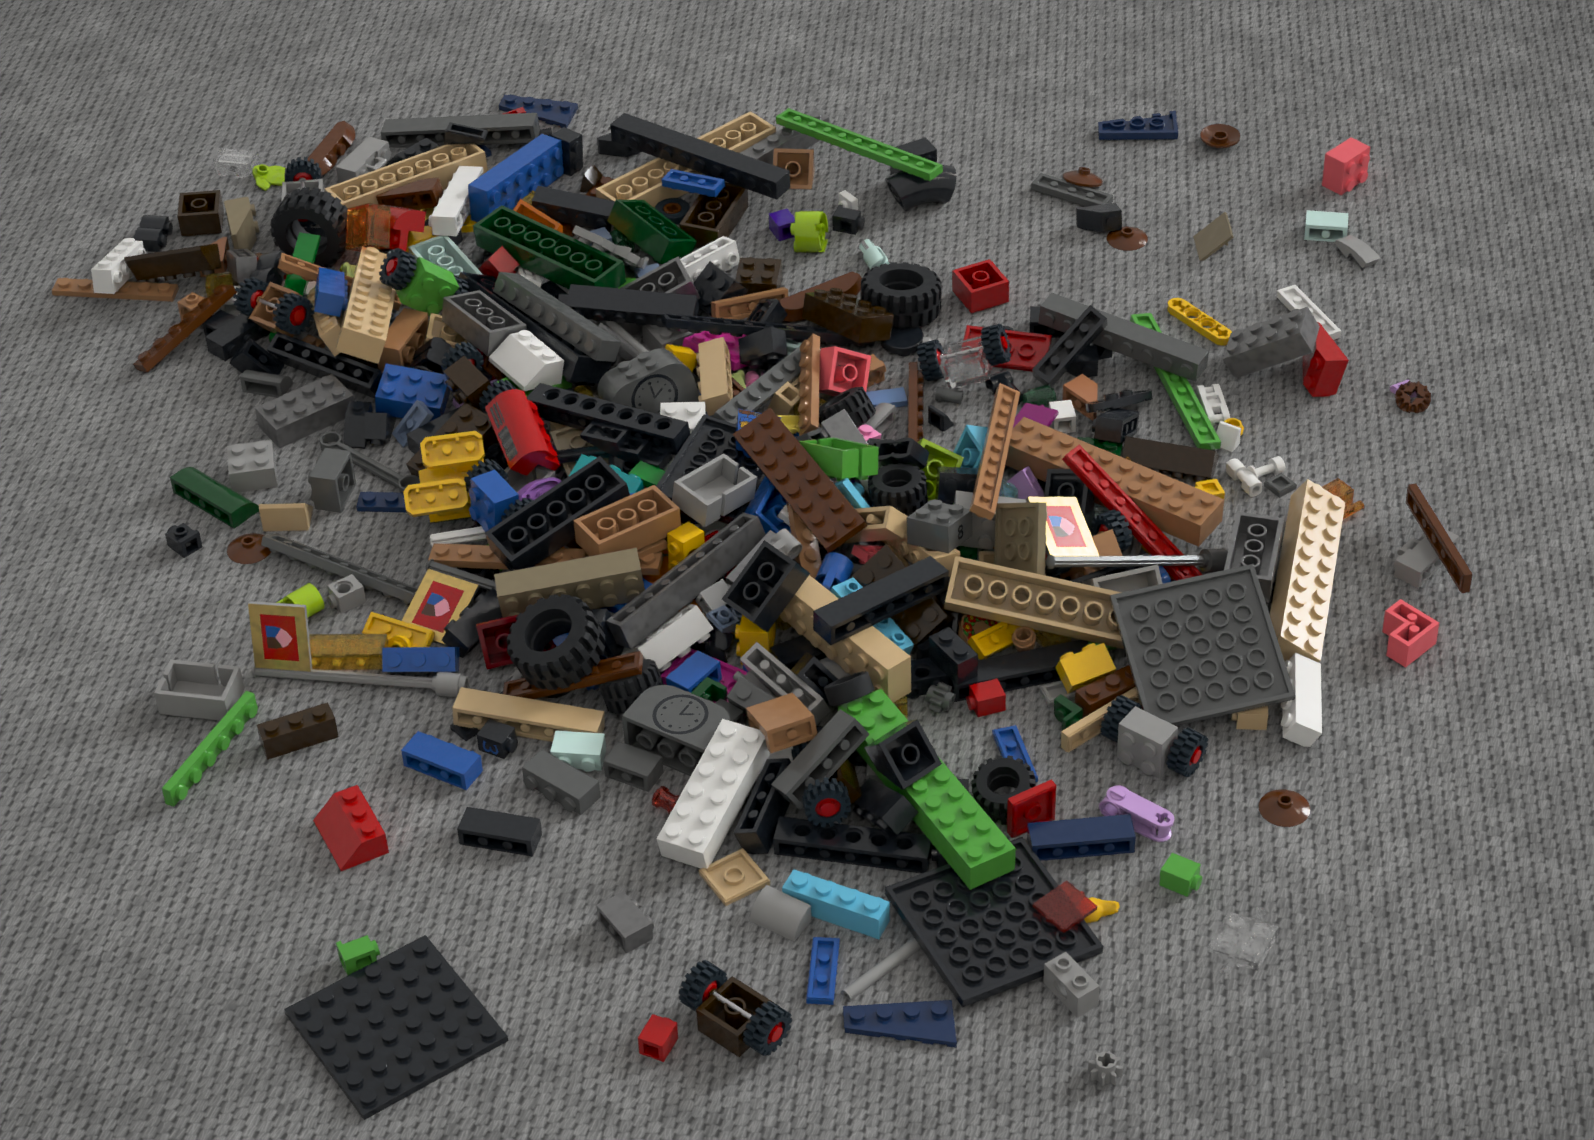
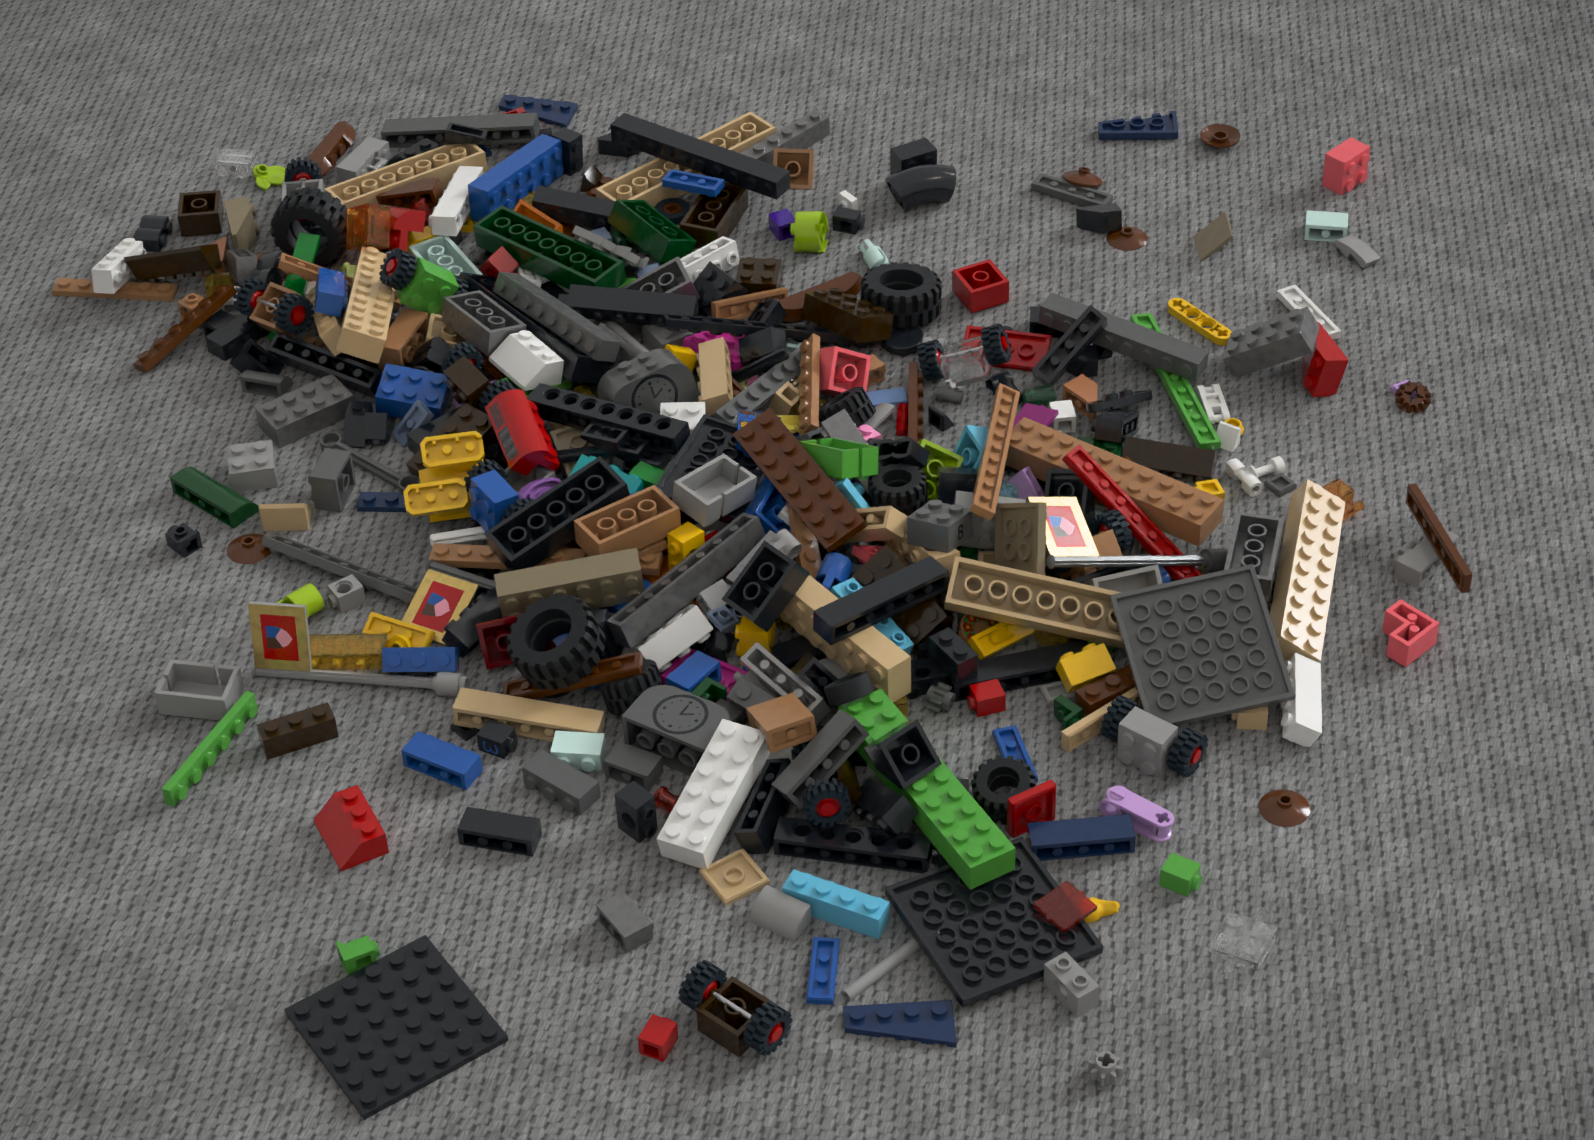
(421, 205): none -> clear red bush
(636, 812): none -> black brick
(760, 365): none -> black axle
(859, 144): bright green plate -> none
(902, 419): none -> red axle
(1024, 638): medium nougat cone -> none

